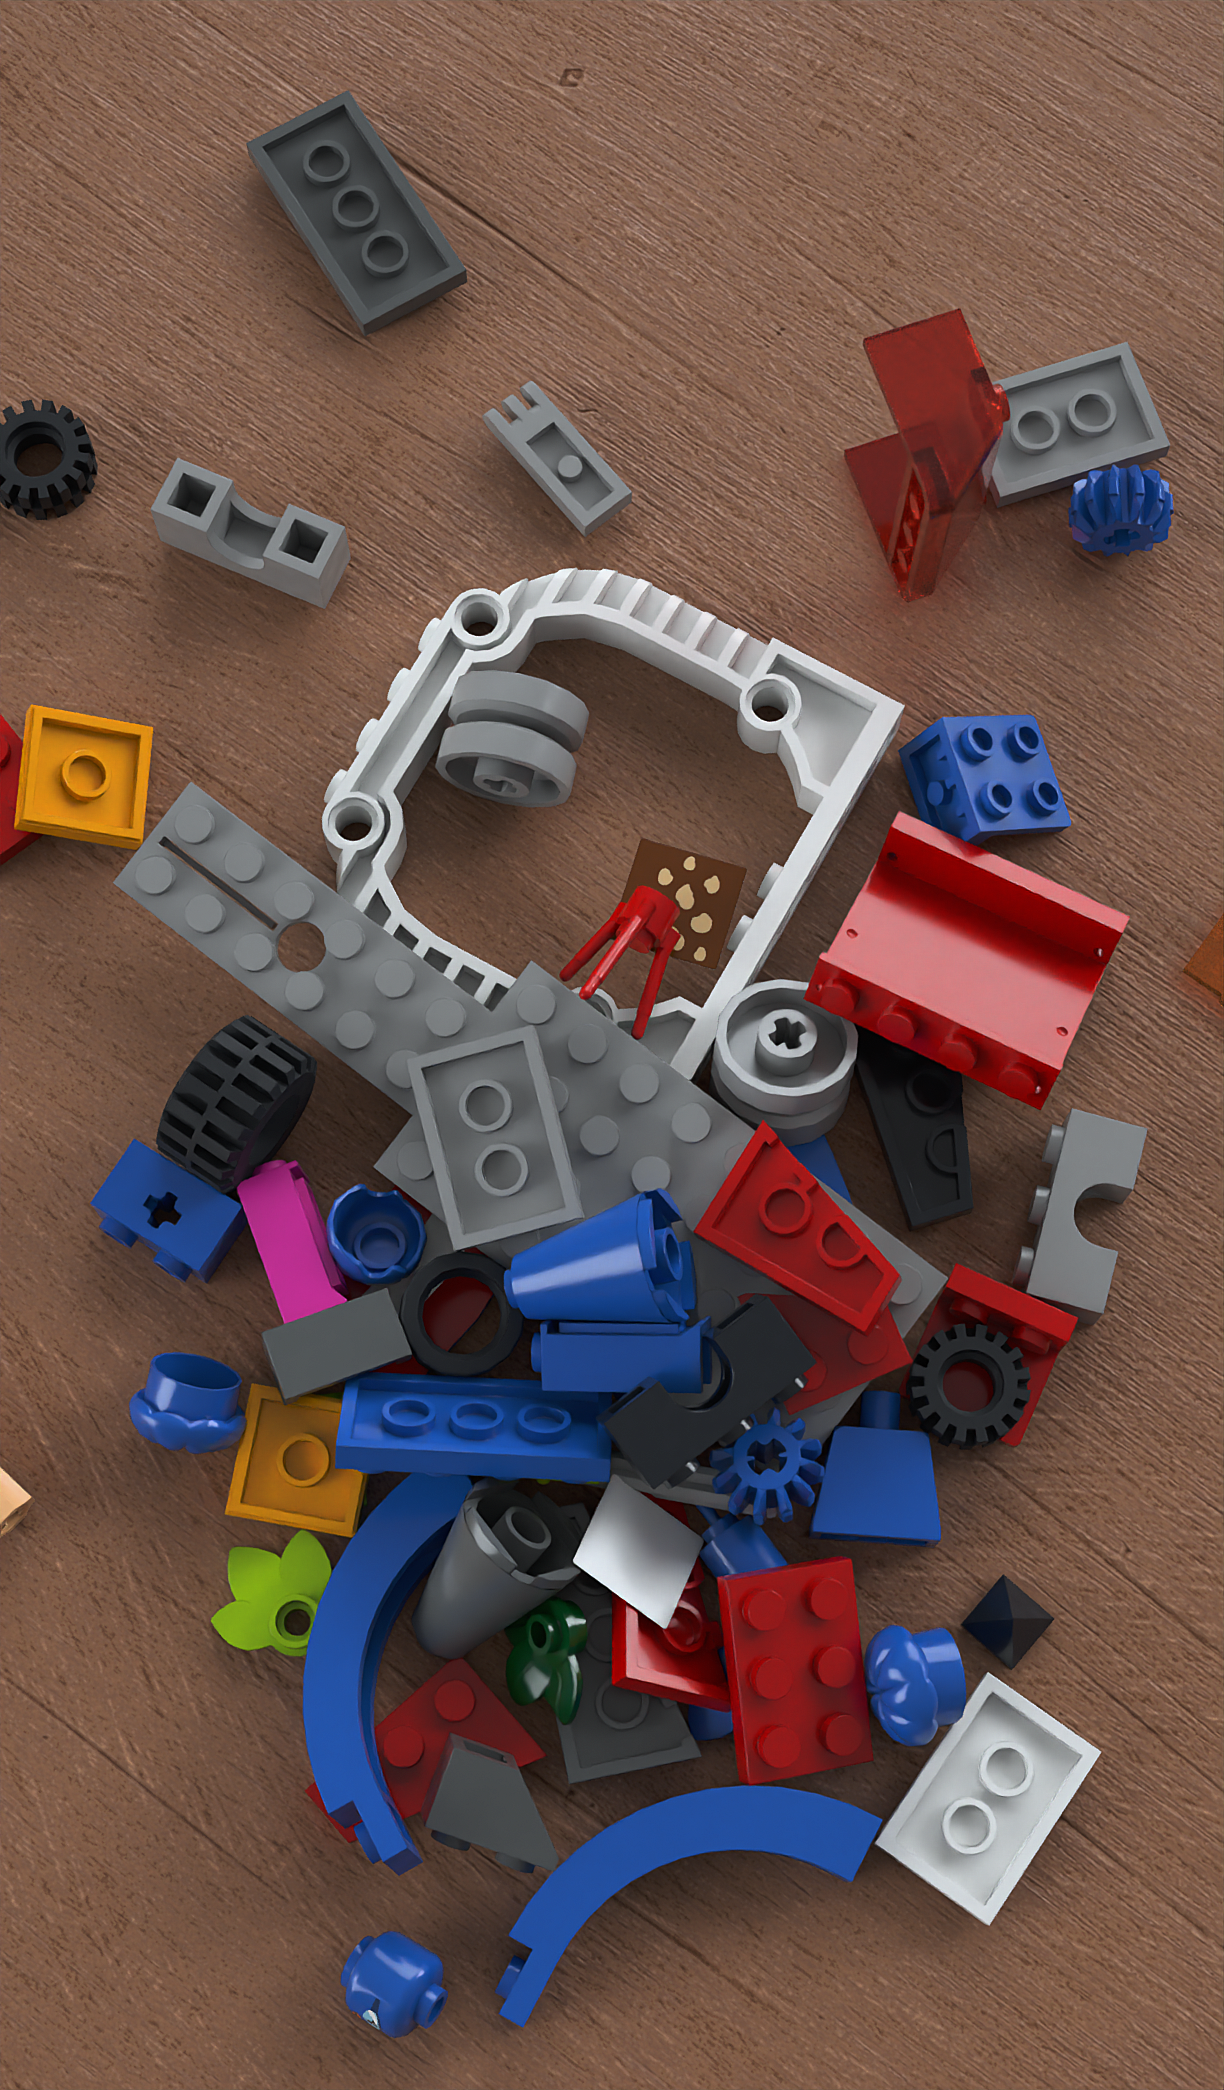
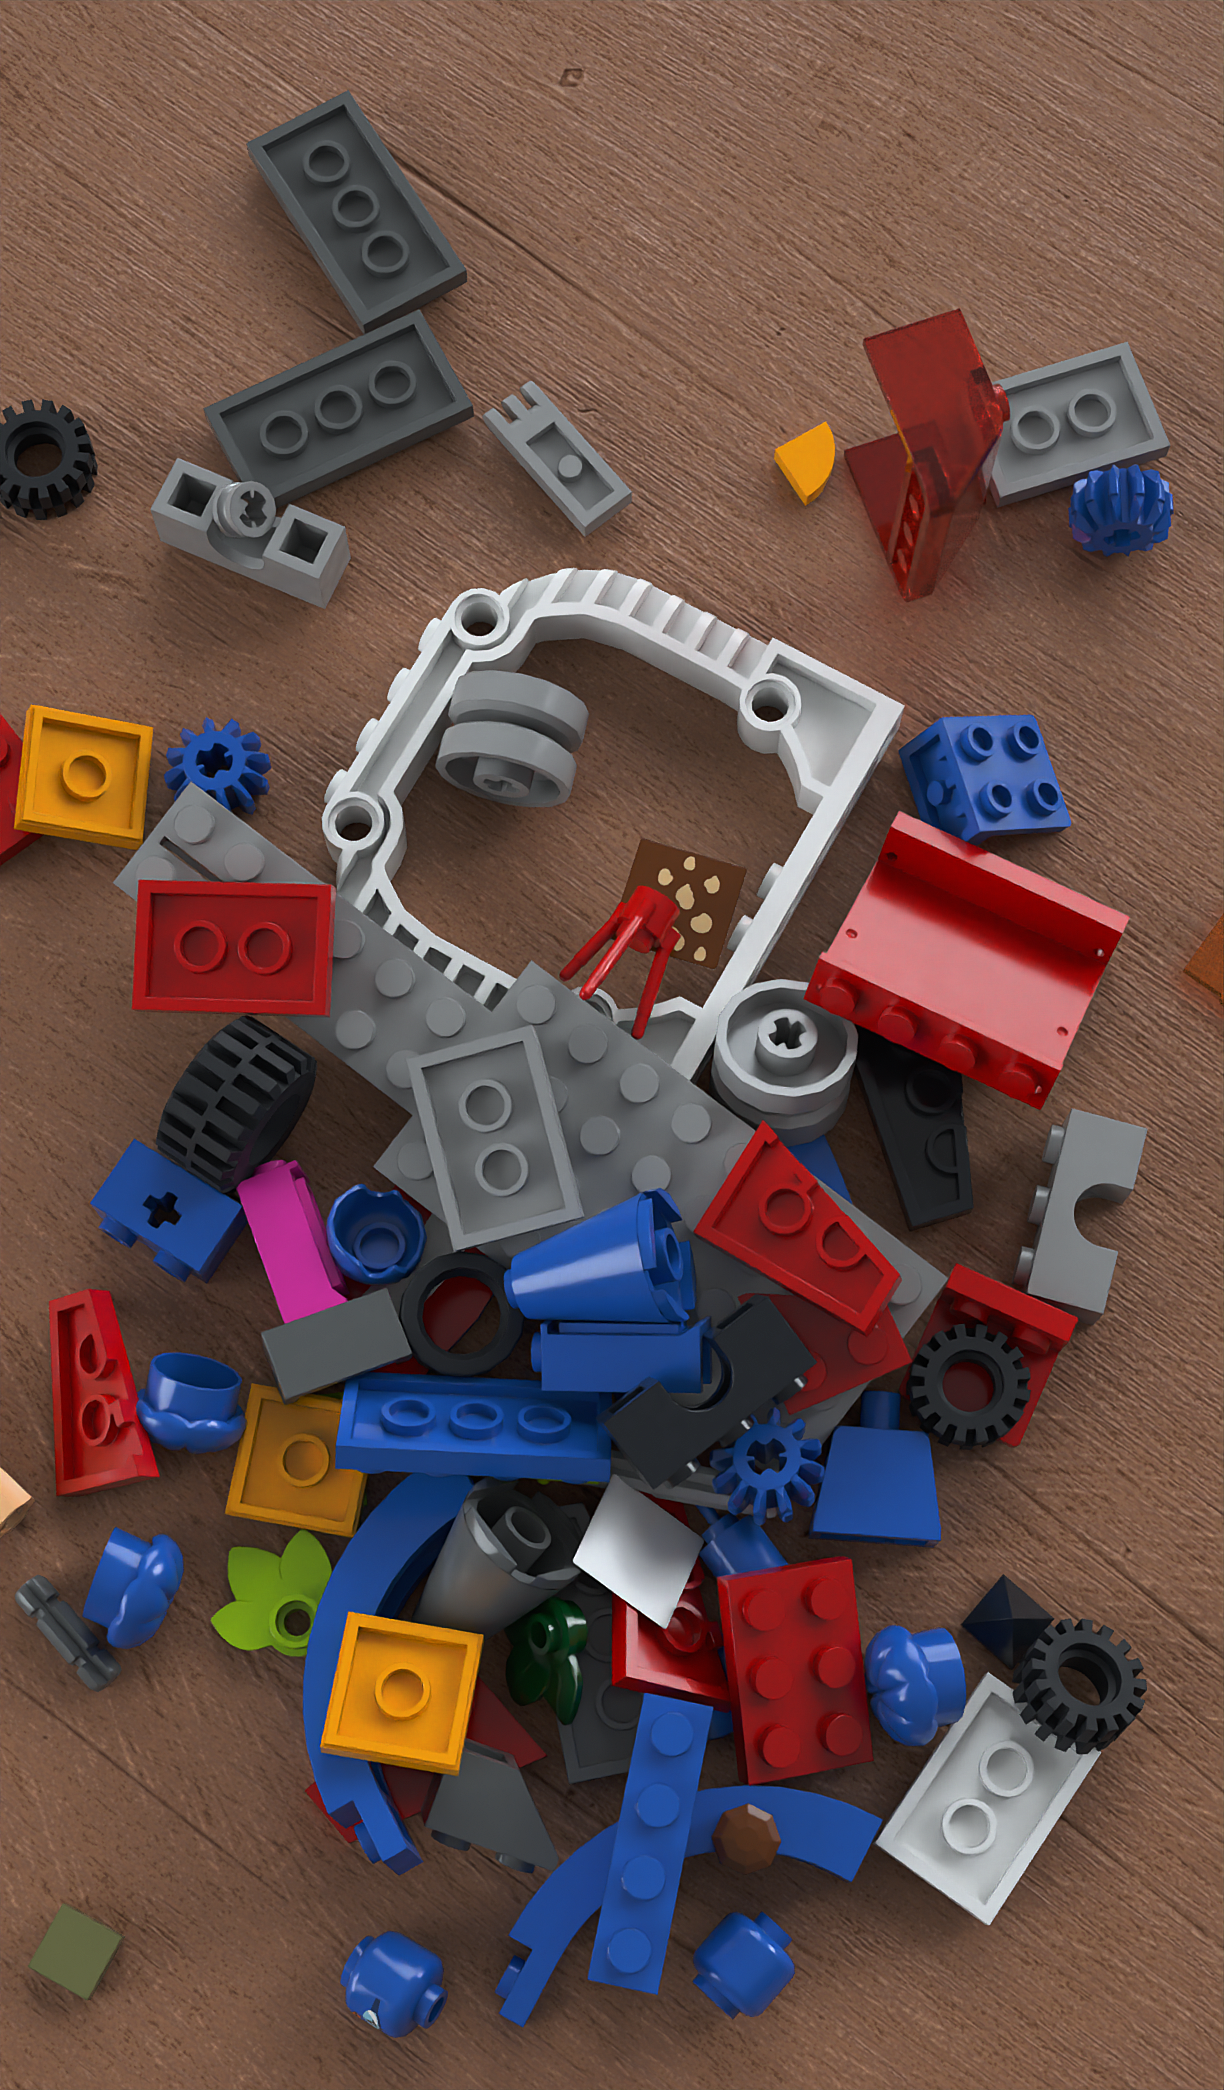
(67, 1633): none -> dark grey axle
(76, 1951): none -> olive tile
(94, 1399): none -> red wing
(134, 1587): none -> blue piece
(211, 751): none -> blue gear
(228, 509): none -> light grey bush
(234, 948): none -> red plate
(341, 410): none -> dark grey plate
(402, 1693): none -> light orange tile
(650, 1844): none -> blue brick
(743, 1964): none -> blue head
(746, 1839): none -> reddish brown tile
(808, 461): none -> light orange tile
(1061, 1712): none -> black tyre

